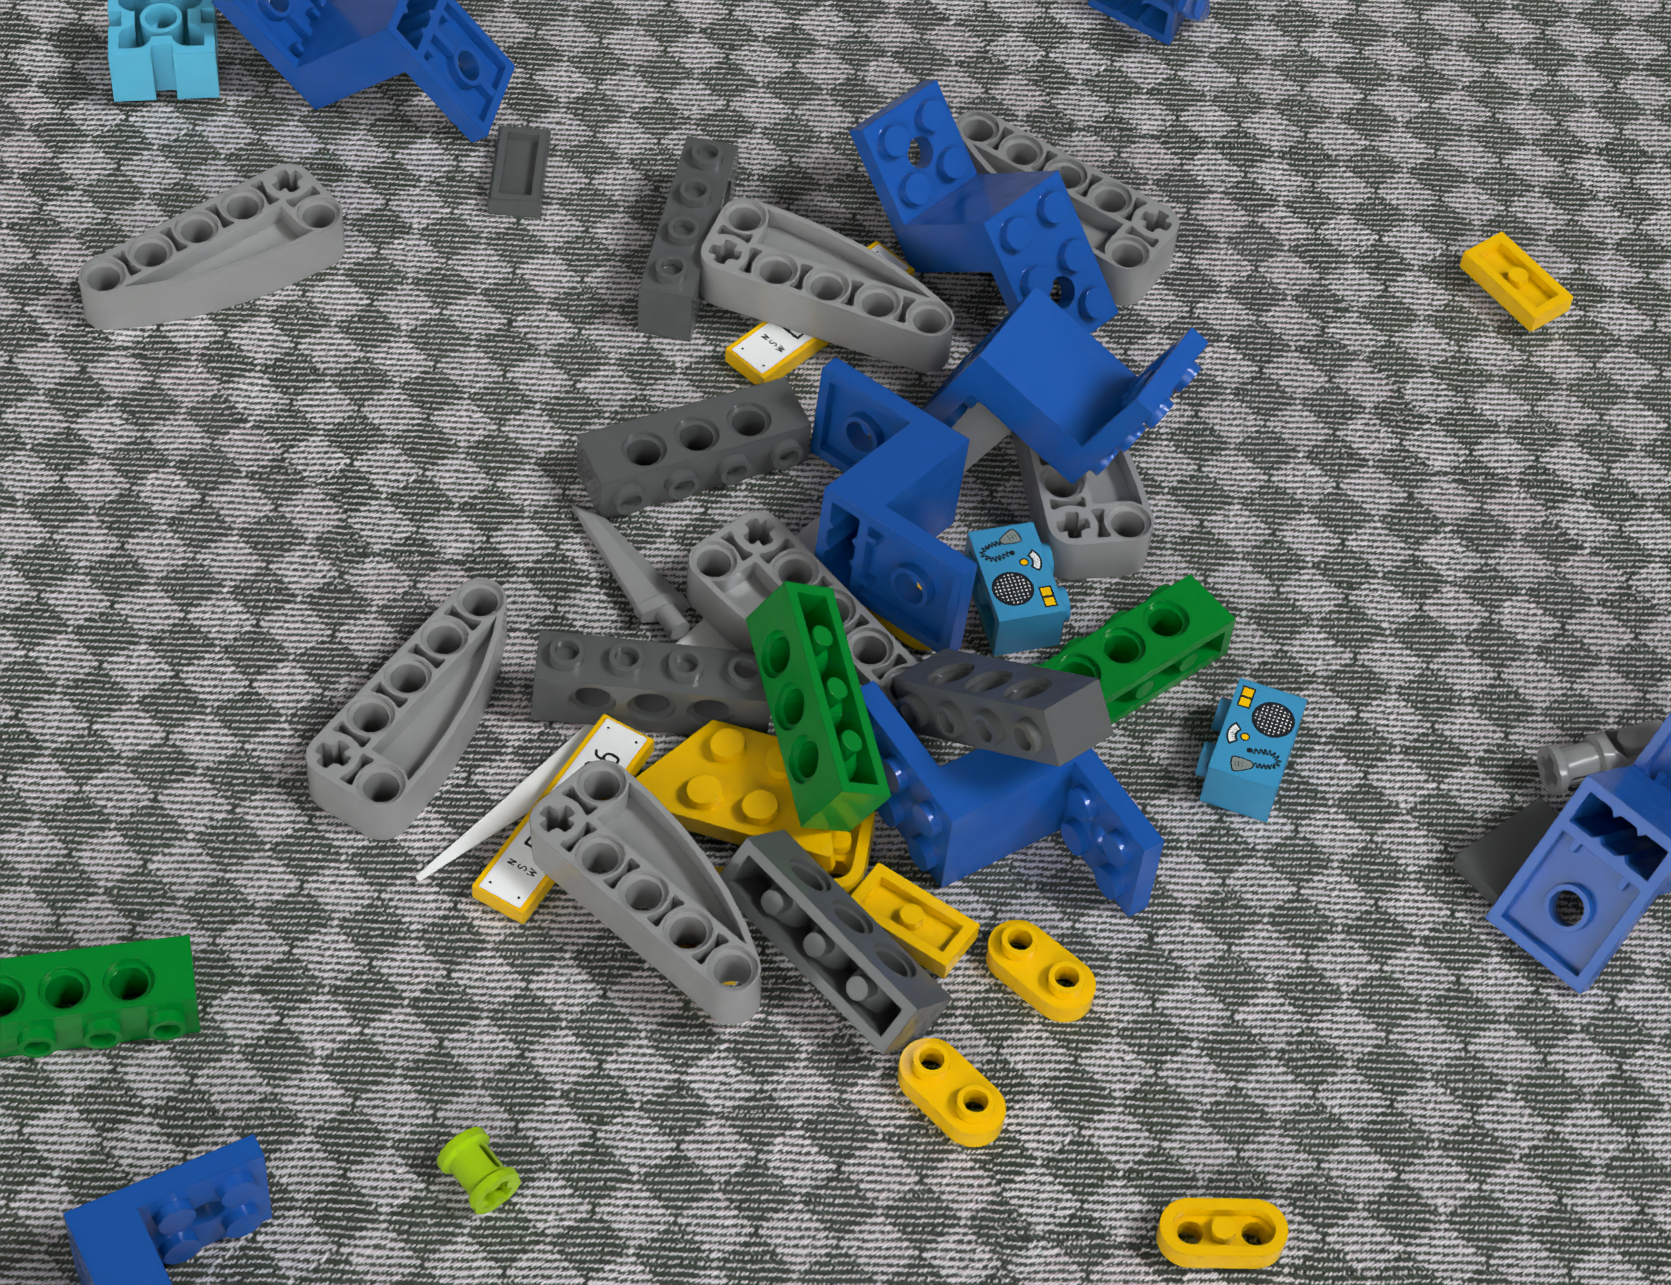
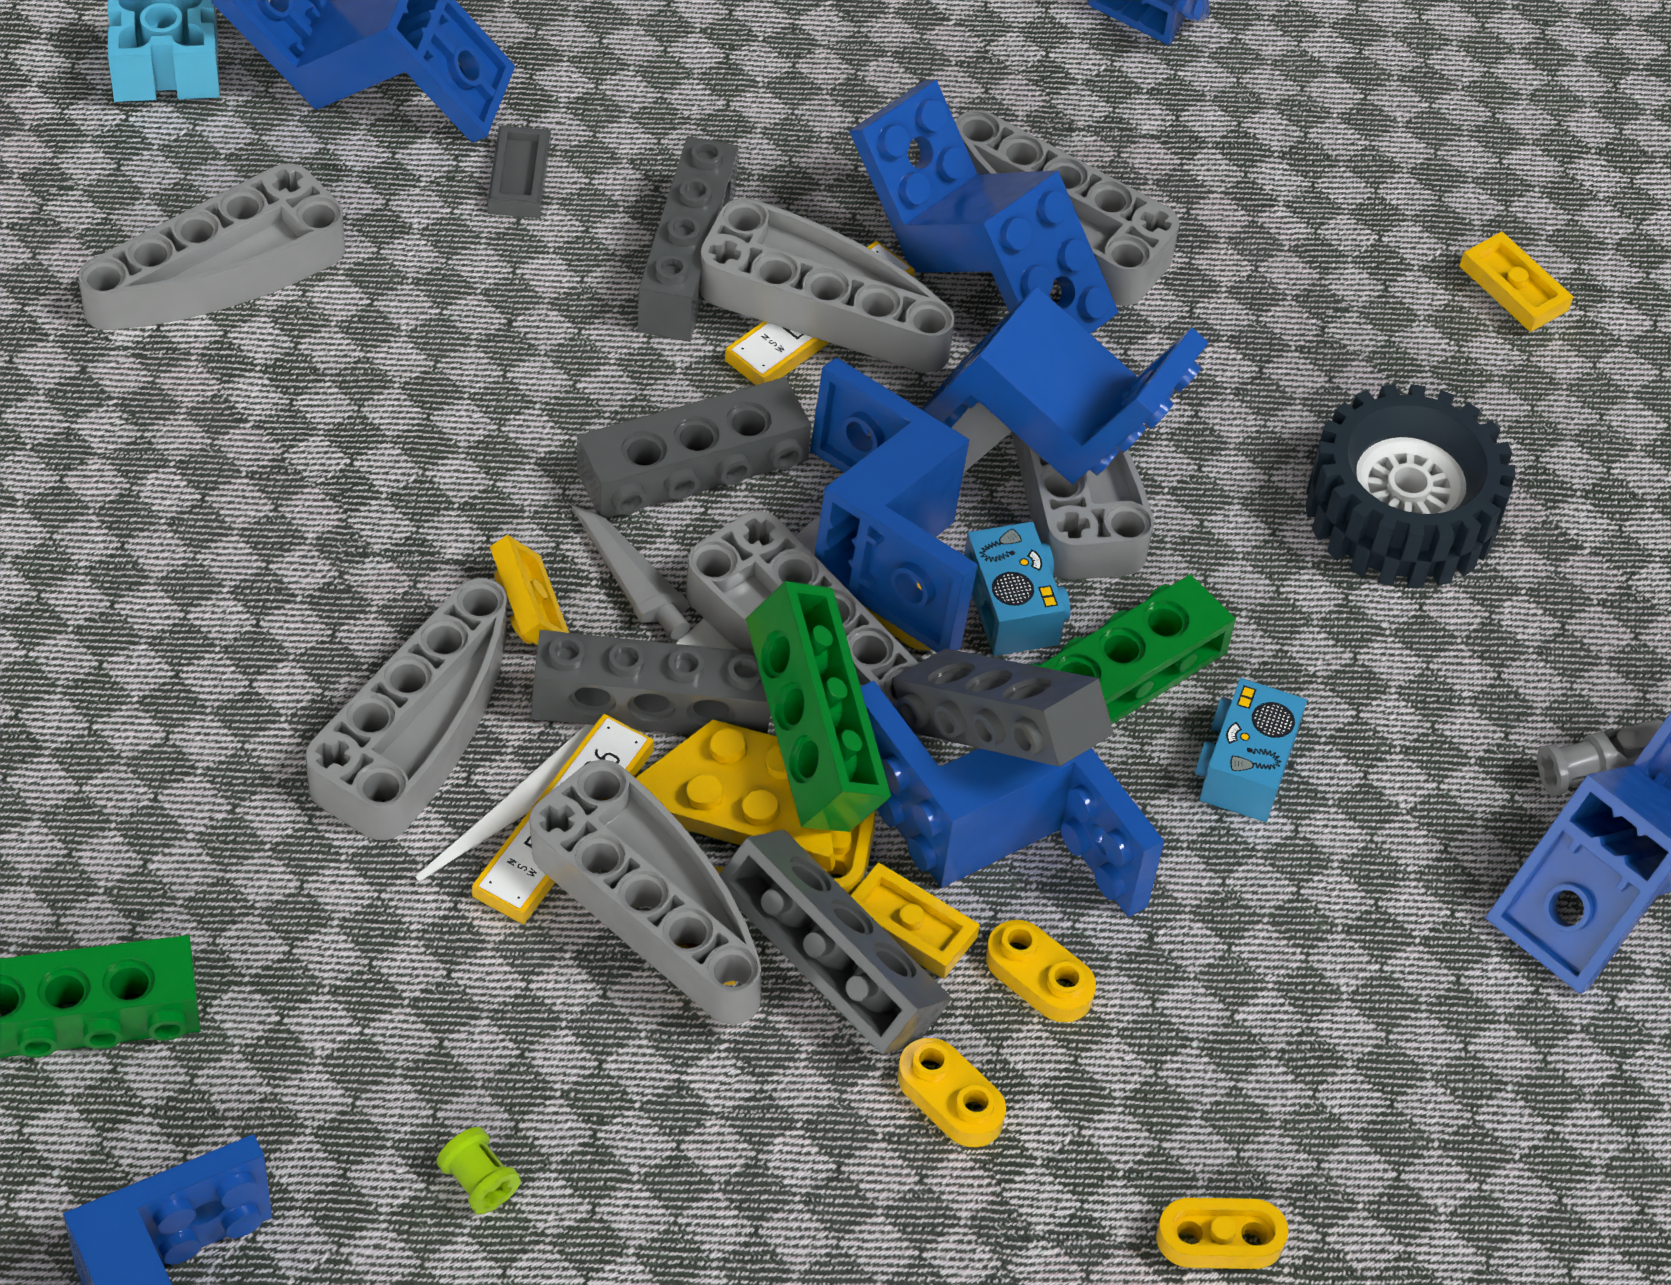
(528, 590): none -> yellow plate
(1409, 485): none -> black wheel
(1499, 854): dark grey tile -> none

